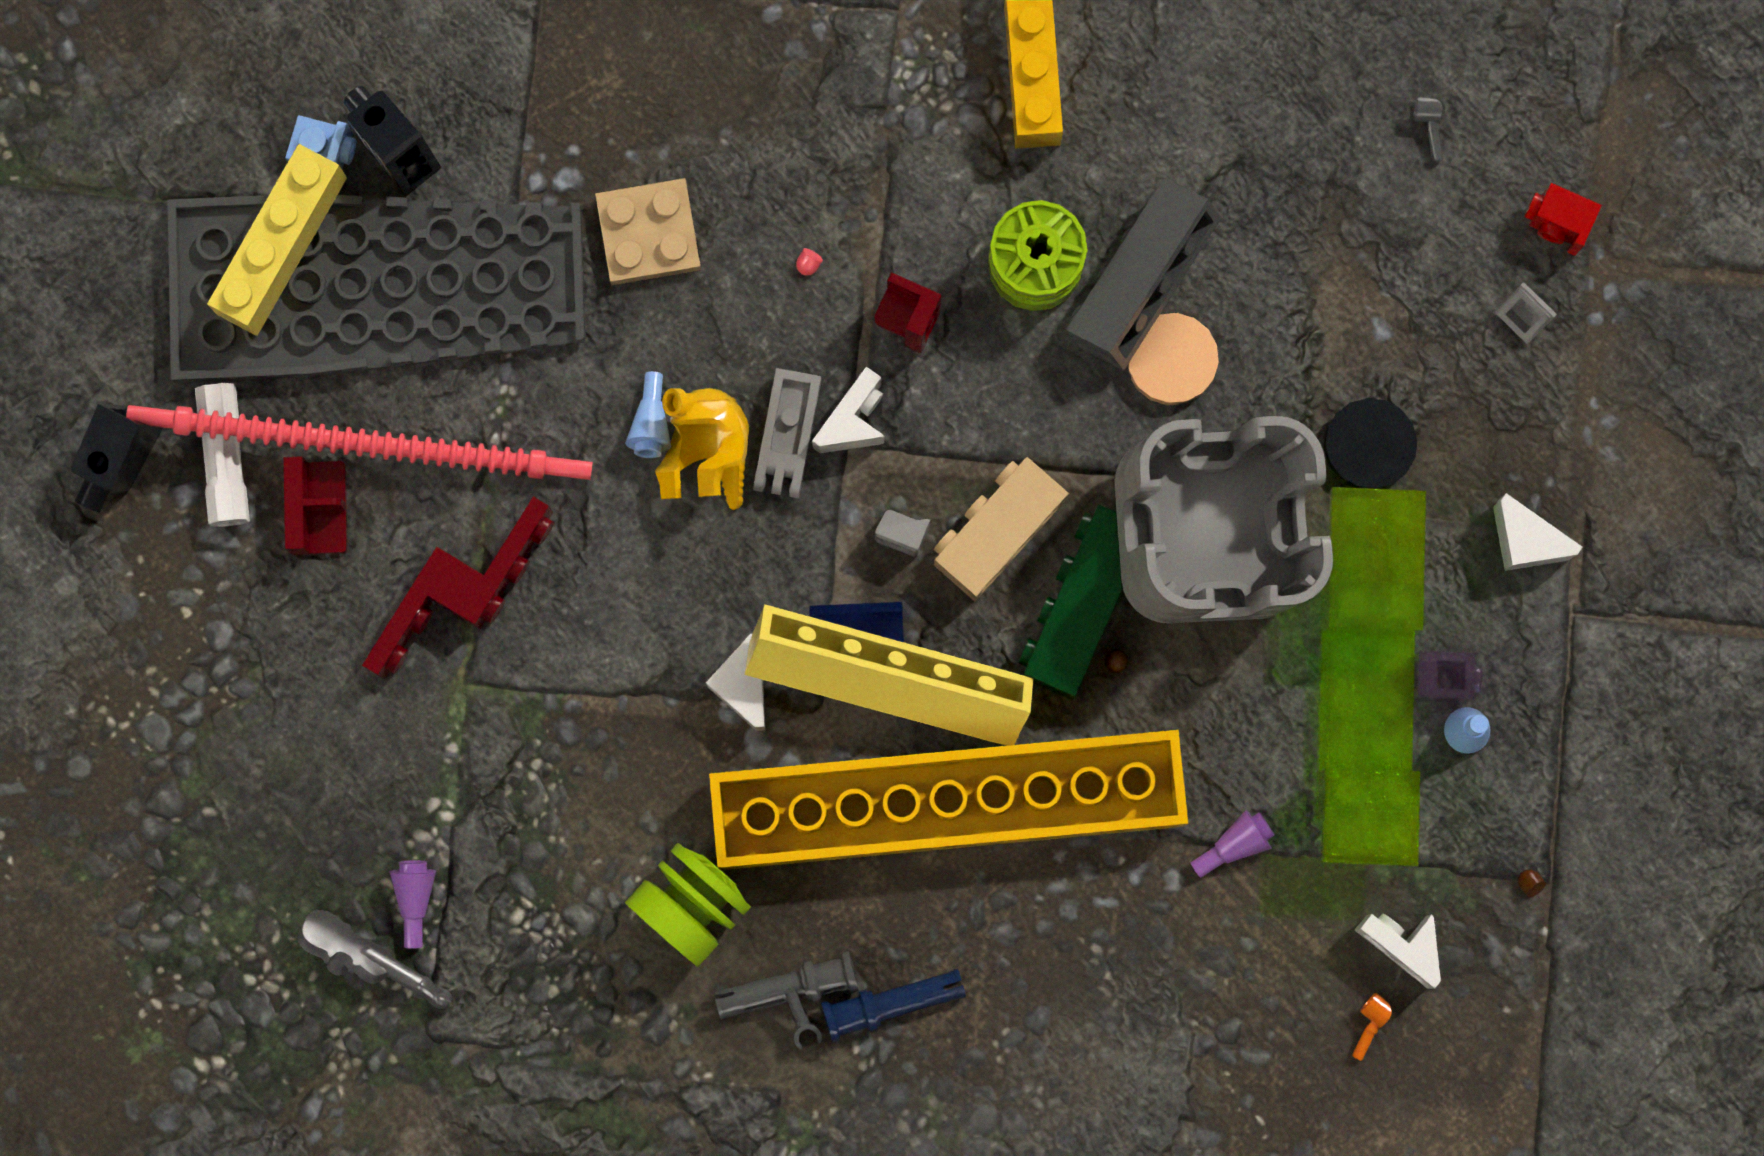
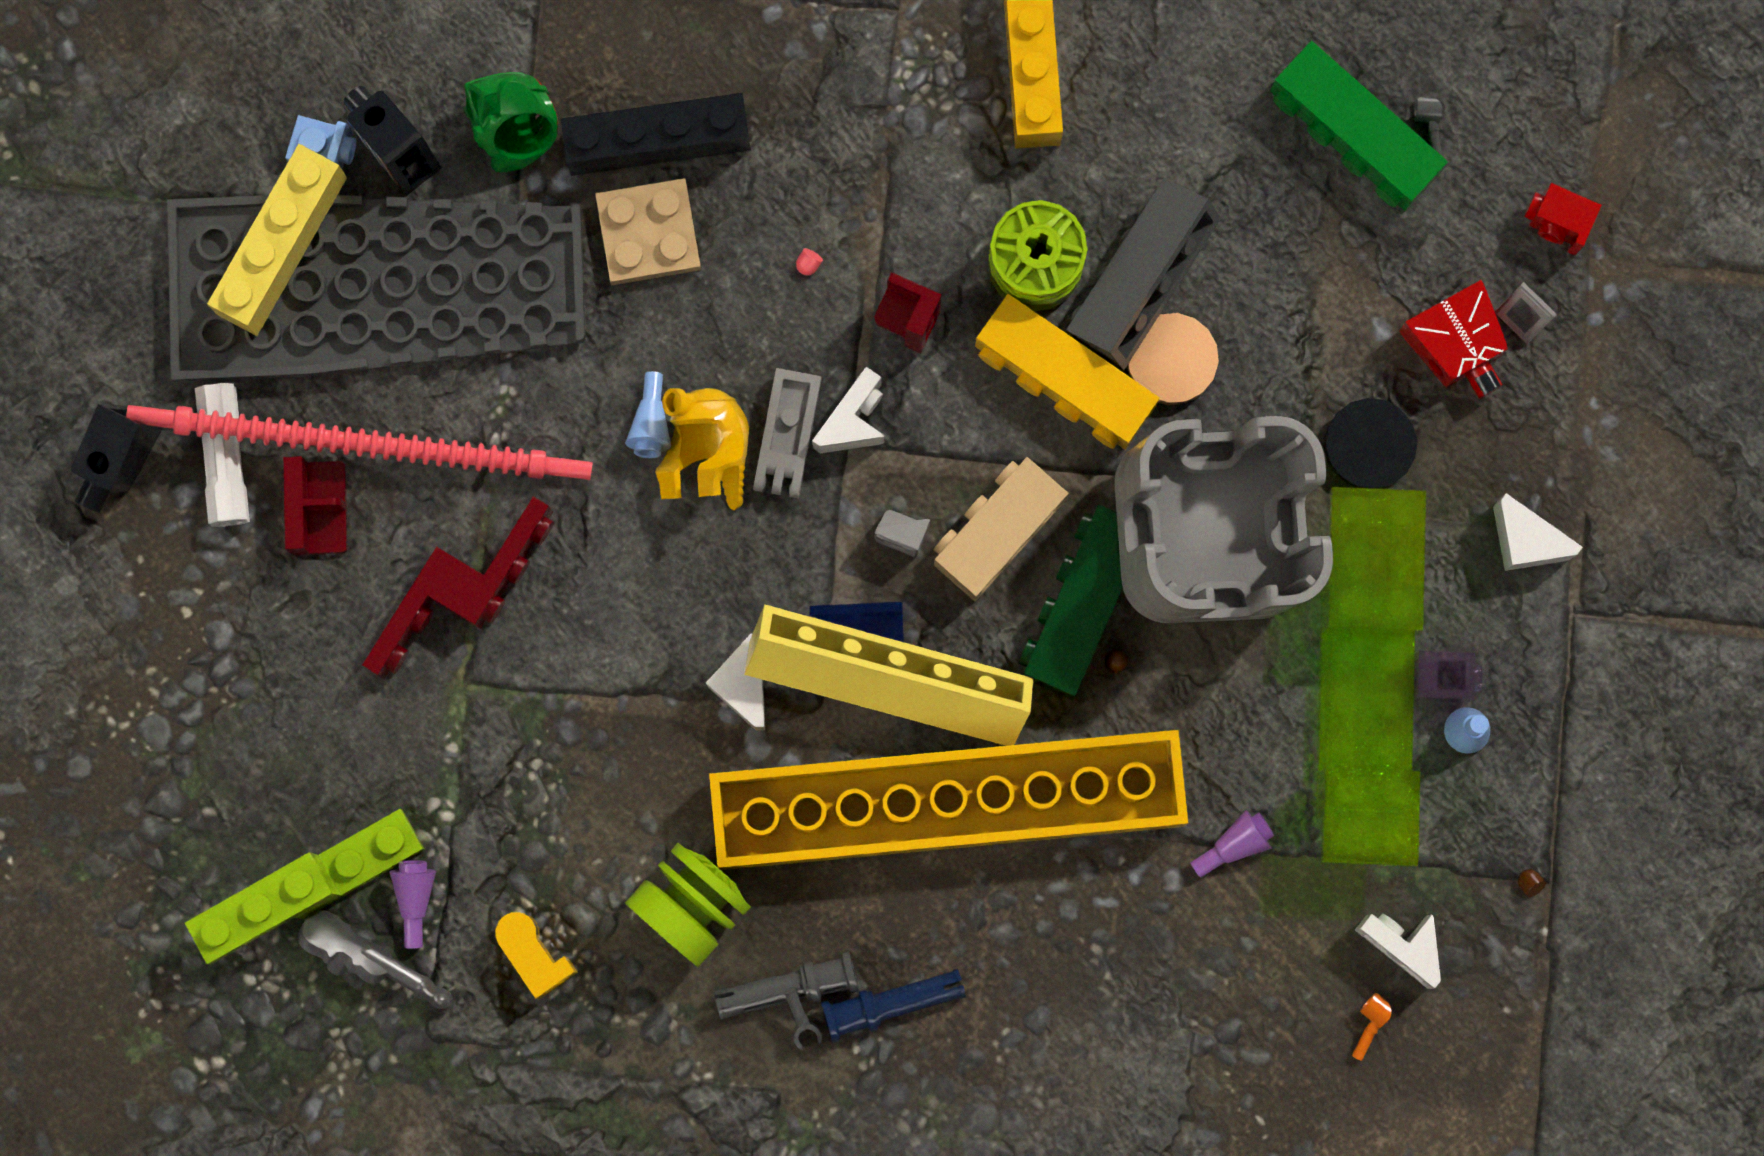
(304, 886): none -> lime bracket
(504, 118): none -> green piece
(520, 942): none -> yellow leg
(655, 134): none -> black brick
(1065, 372): none -> yellow brick
(1357, 126): none -> green brick
(1460, 339): none -> red torso

